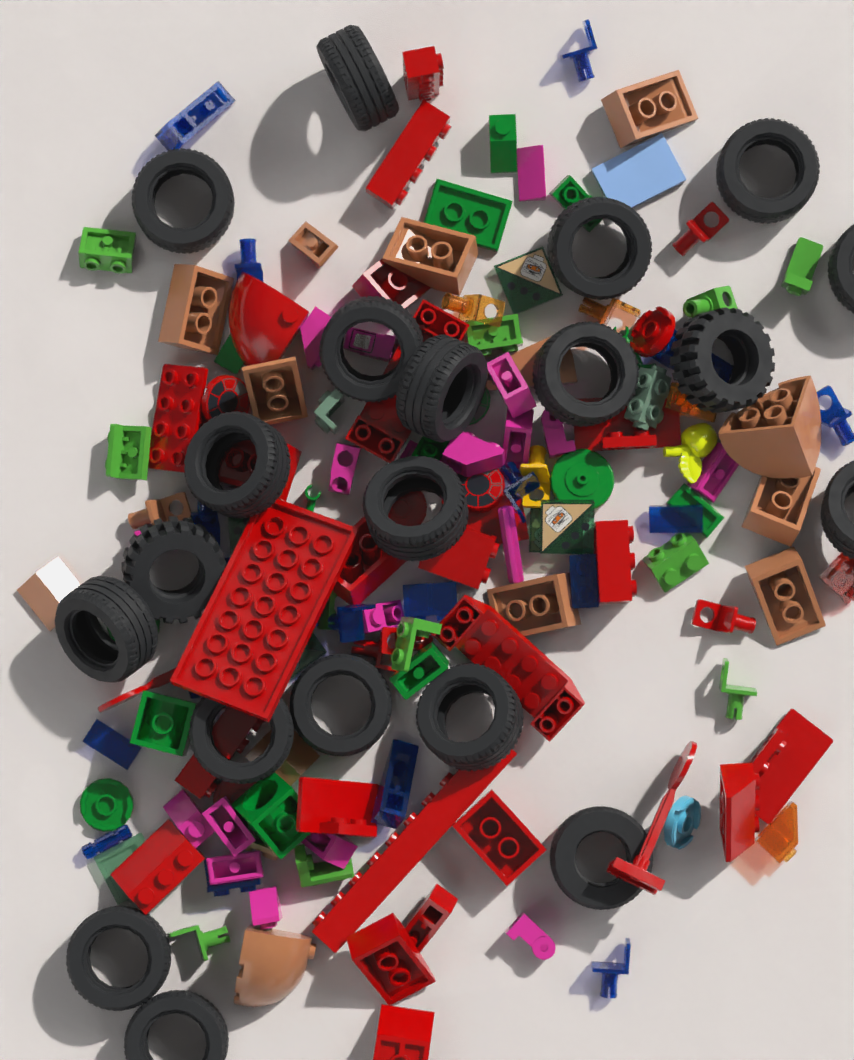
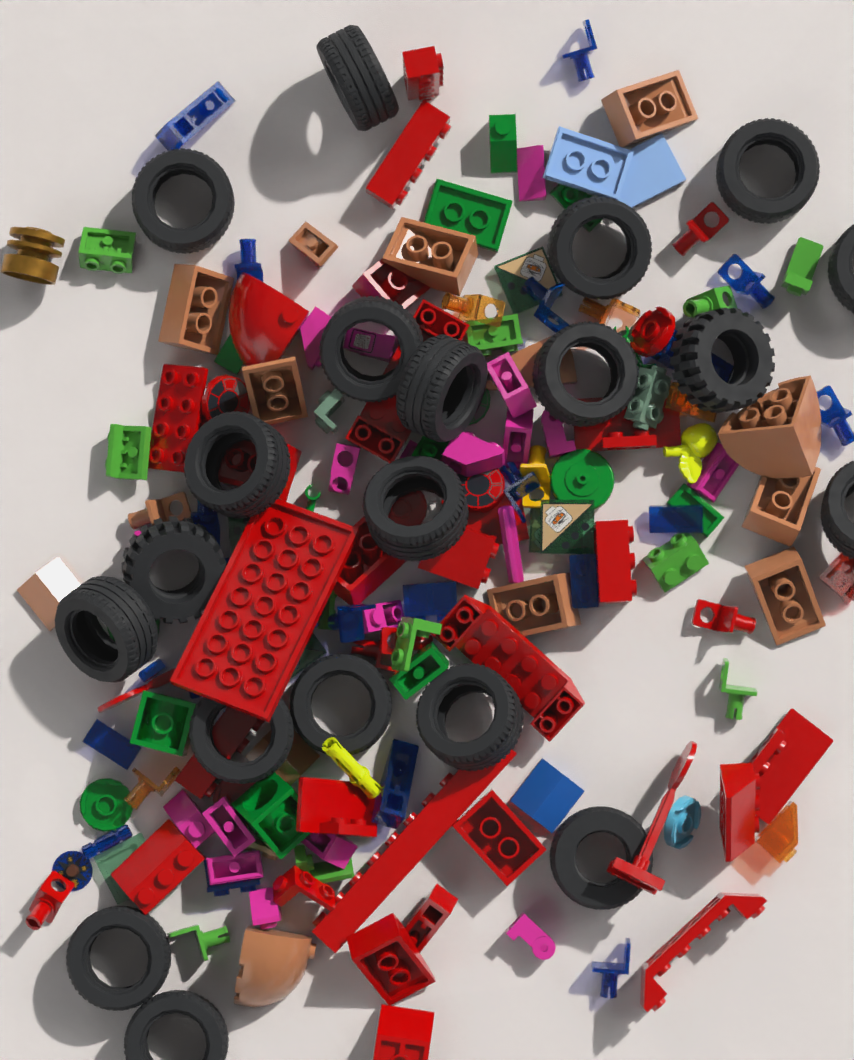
(32, 255): none -> pearl gold wheel
(48, 901): none -> red bracket
(75, 868): none -> piece
(146, 786): none -> clear orange bracket
(153, 670): none -> clear blue tile
(296, 881): none -> red bracket
(357, 774): none -> neon yellow pin
(546, 299): none -> clear blue bracket
(547, 795): none -> blue slope
(588, 164): none -> light blue tile
(746, 904): none -> red slope
(748, 281): none -> clear blue bracket

